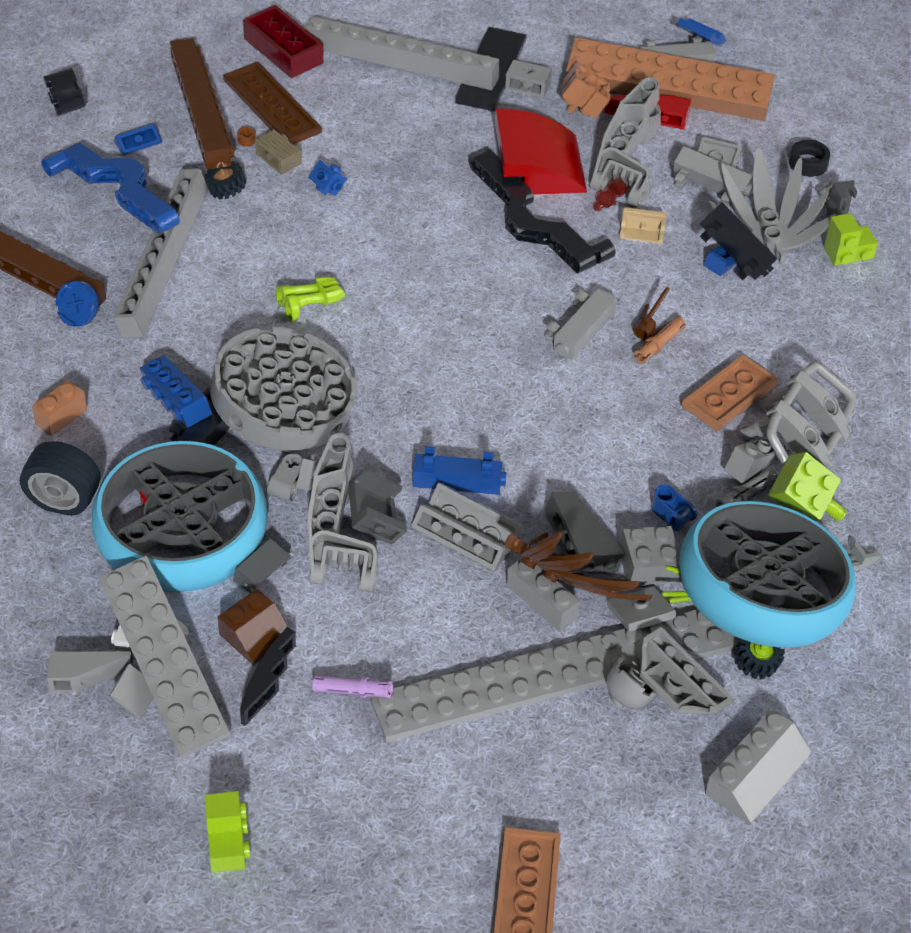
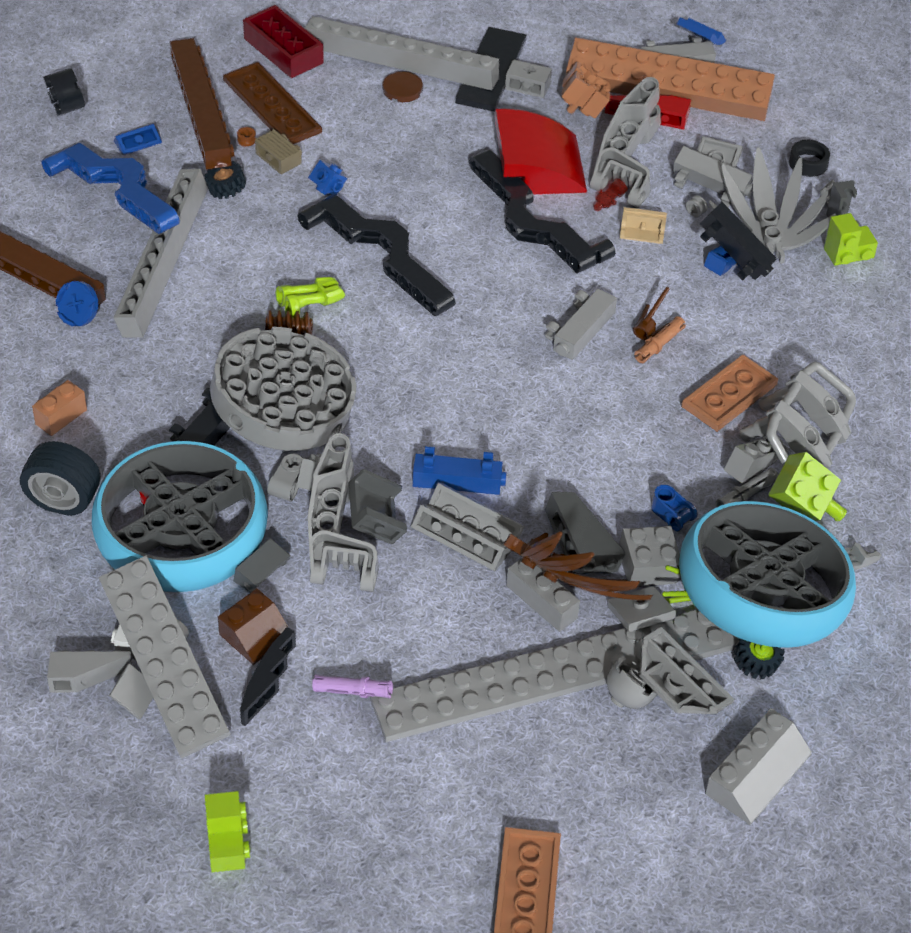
(175, 391): blue brick -> none
(296, 323): none -> reddish brown piece
(389, 236): none -> black beam
(402, 86): none -> reddish brown tile
(696, 206): none -> light grey bush

